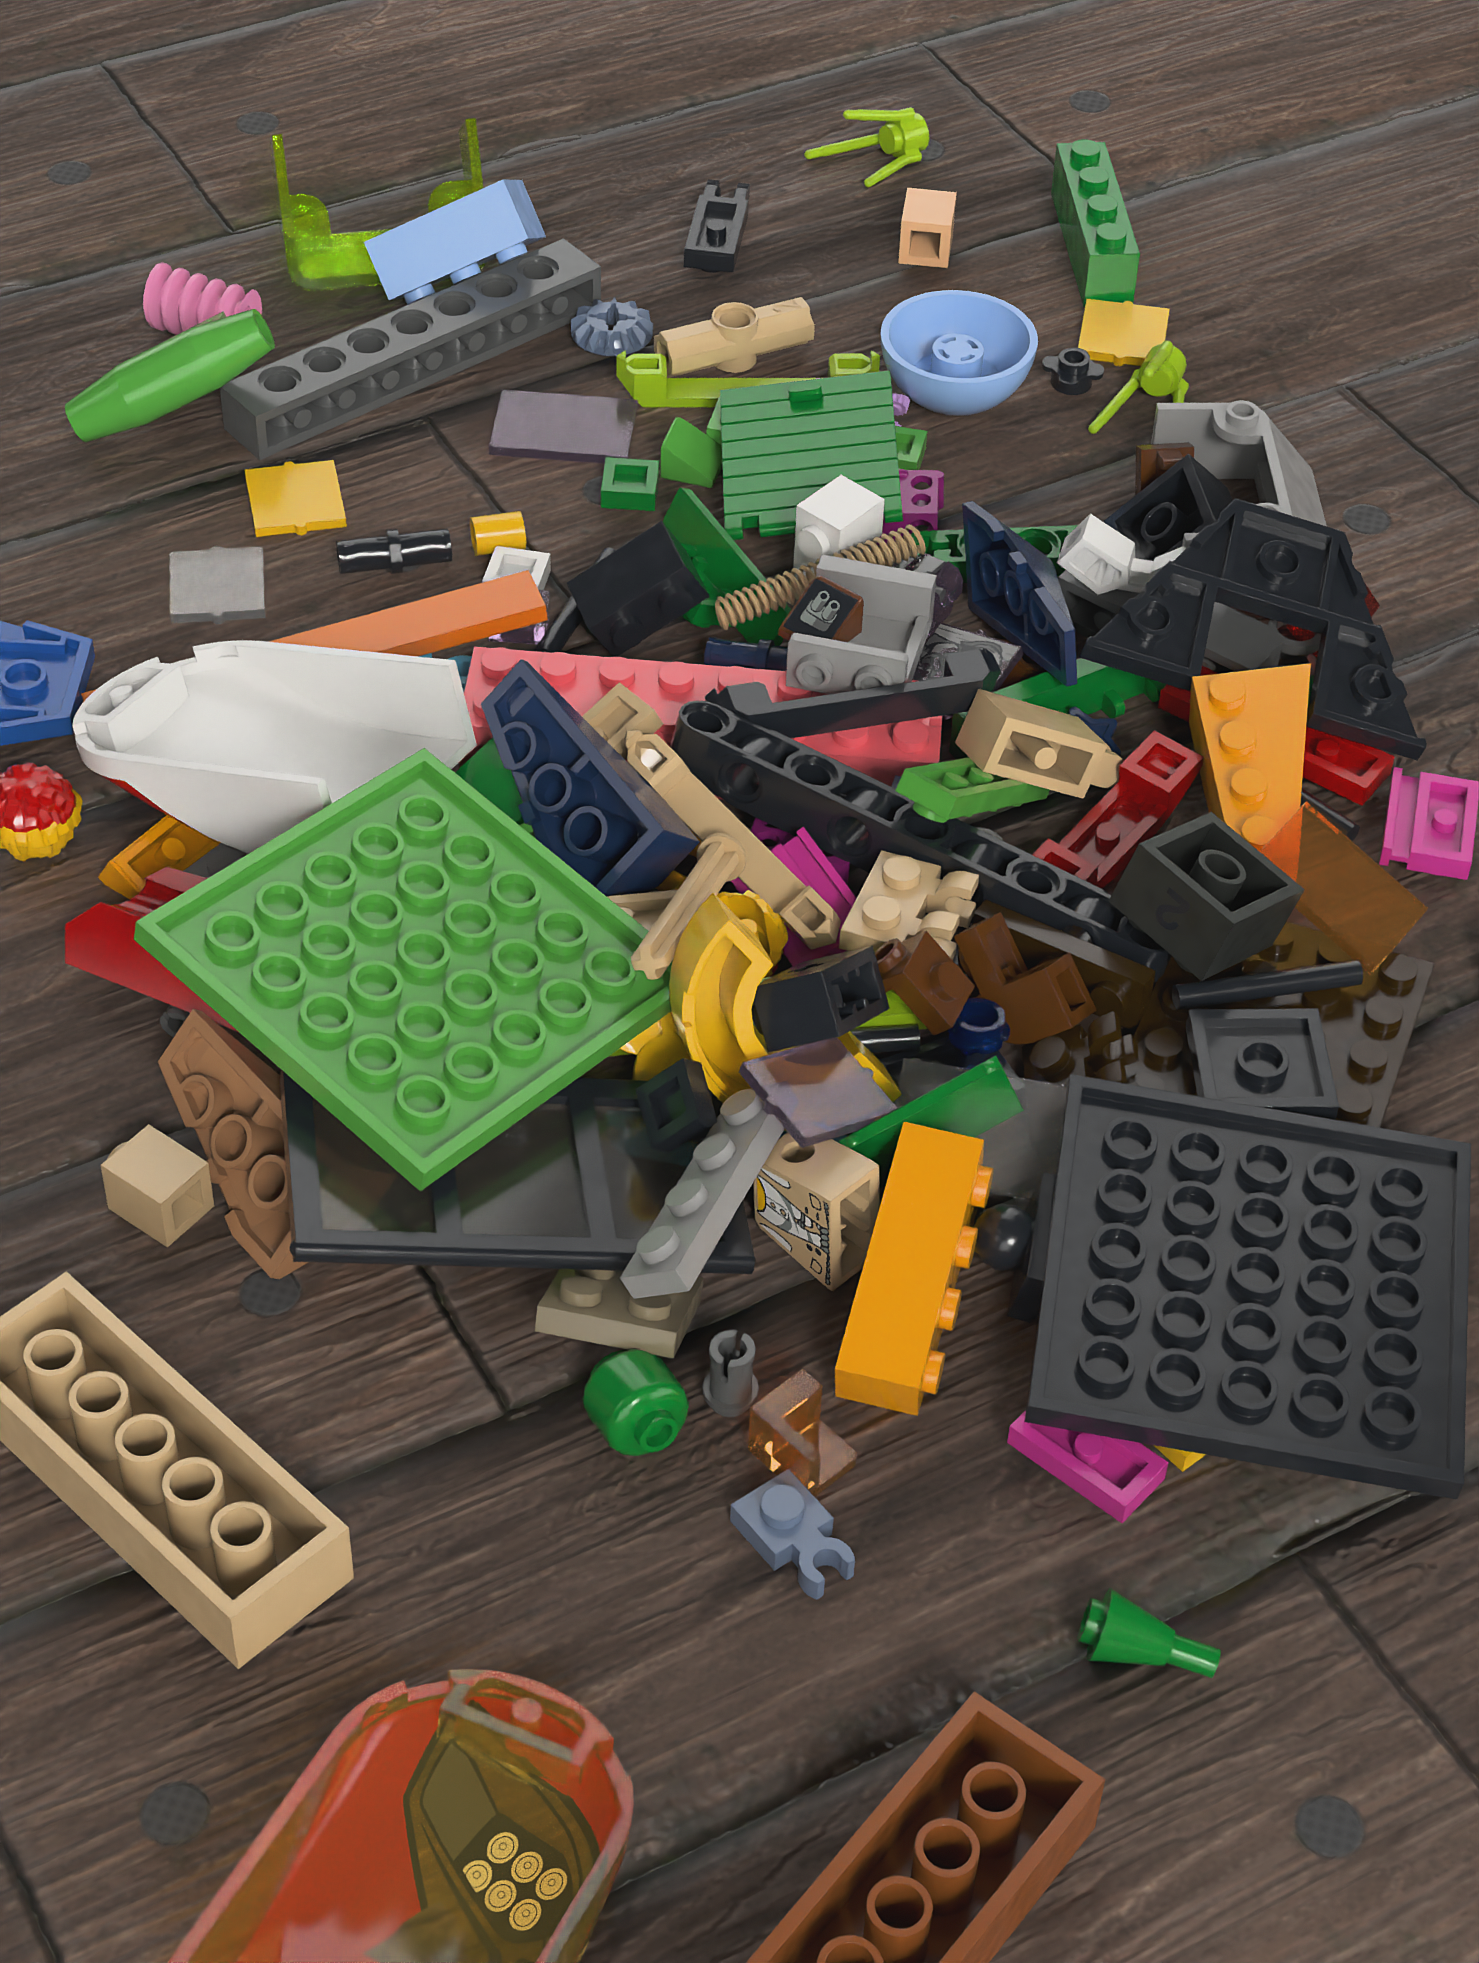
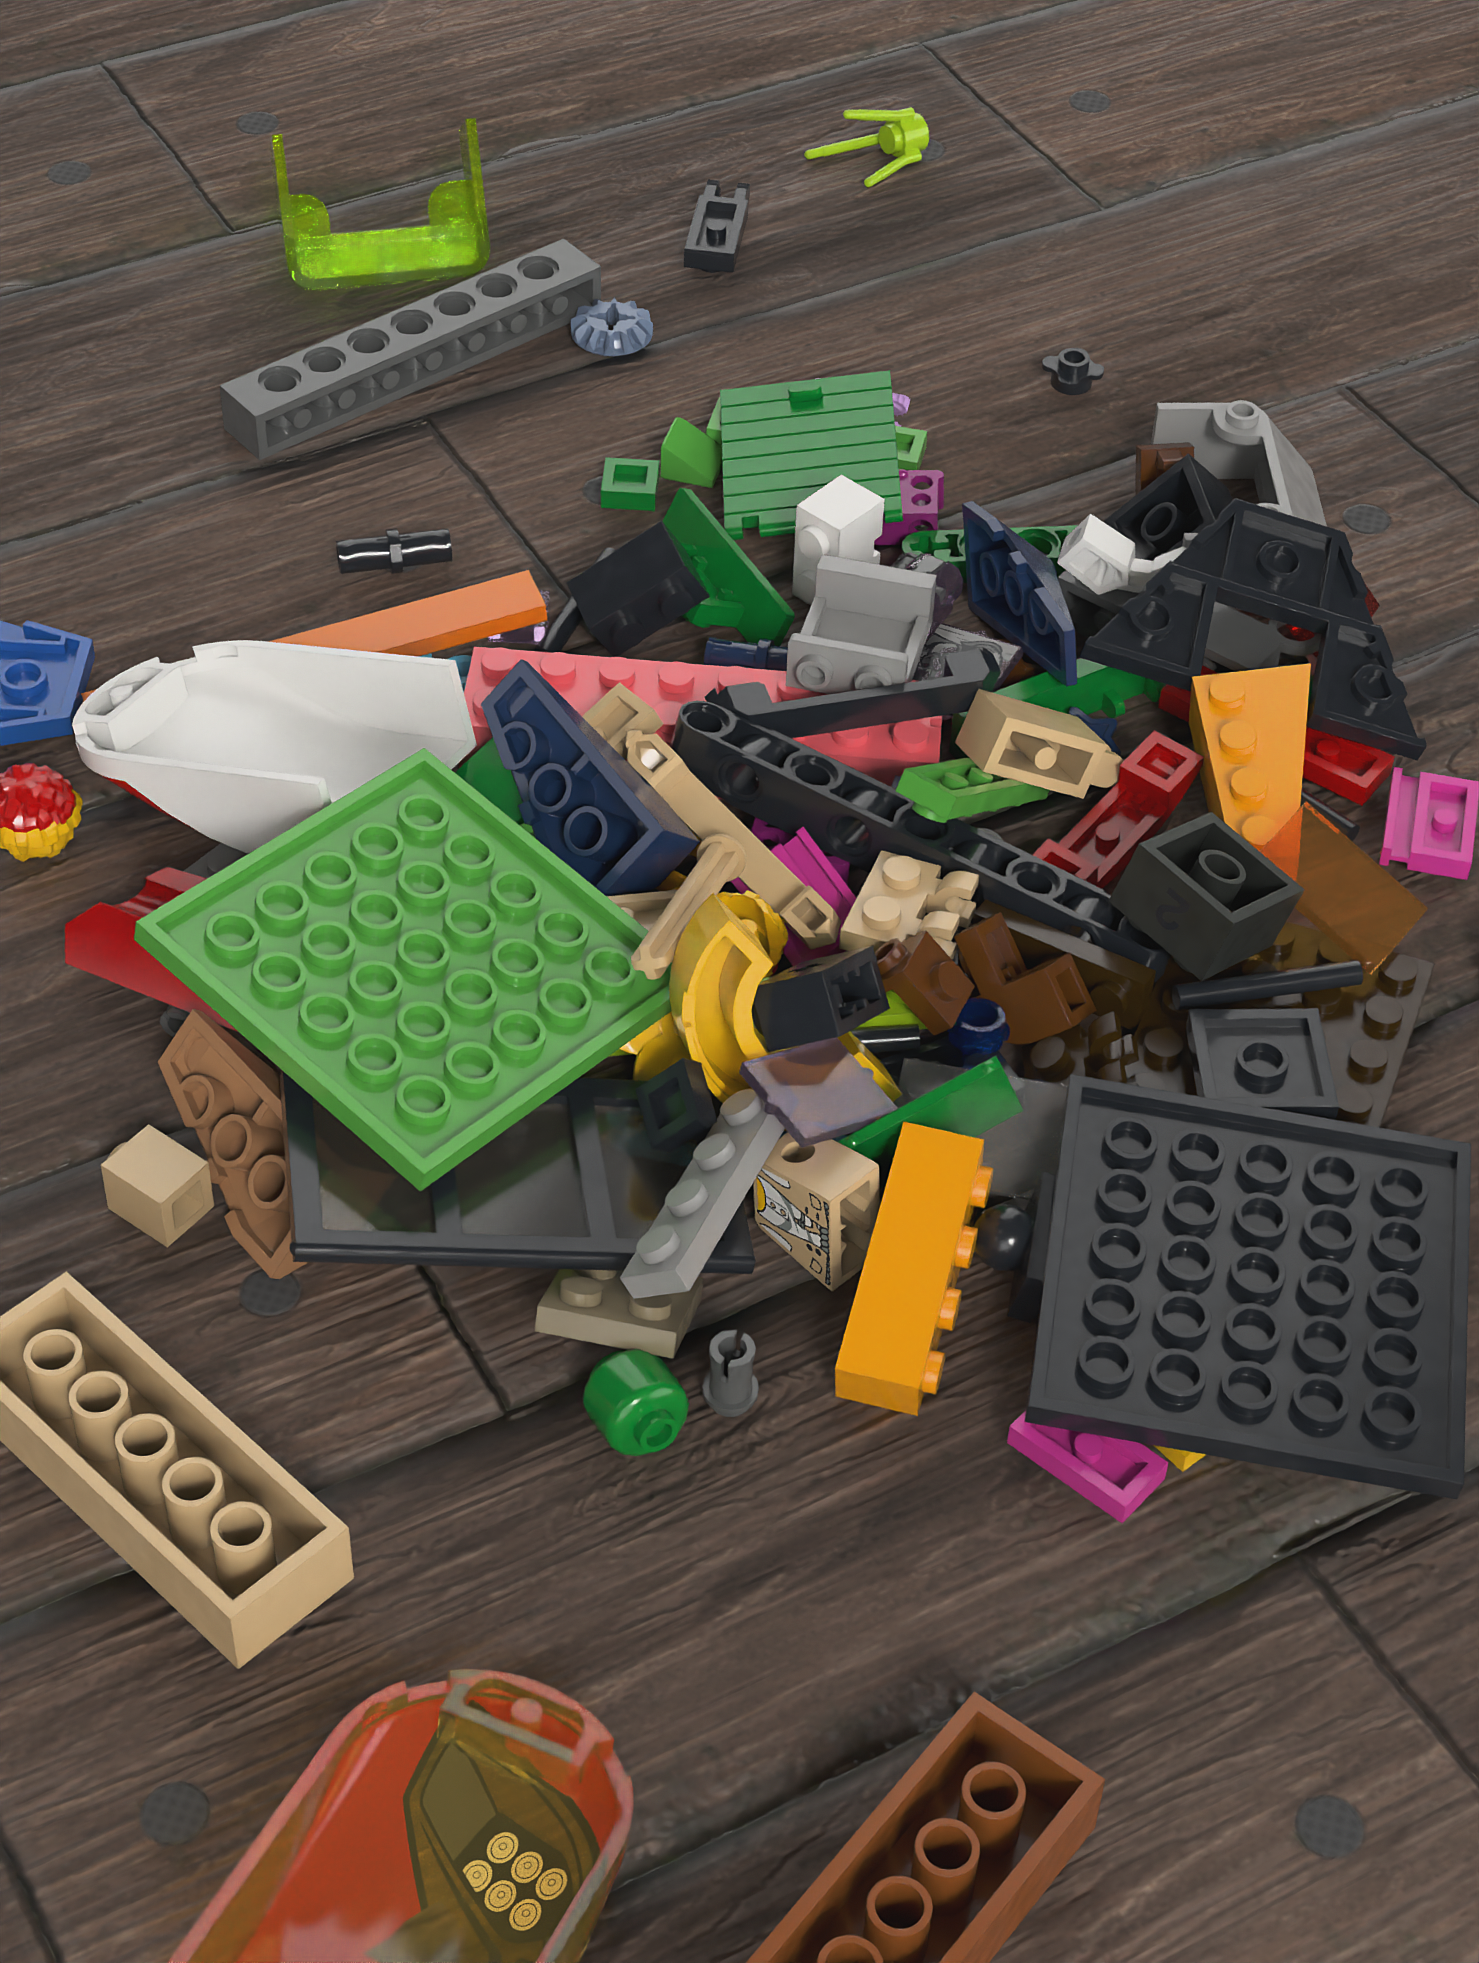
(162, 846): light orange slope -> none
(170, 375): bright green plate -> none
(181, 301): bright pink piece -> none
(217, 585): clear piece -> none
(295, 498): yellow piece -> none
(455, 240): light blue wedge -> none
(497, 530): yellow hinge -> none
(509, 561): white tile -> none
(563, 426): clear purple piece -> none
(648, 382): lime piece -> none
(735, 336): tan piece -> none
(789, 592): tan piece -> none
(791, 1436): clear orange panel -> none
(793, 1526): sand blue plate -> none
(825, 612): slope -> none
(927, 227): light nougat brick -> none
(958, 350): light blue piece -> none
(1094, 222): green brick -> none
(1121, 331): yellow piece -> none
(1128, 1634): green cone -> none
(1158, 376): lime plant -> none

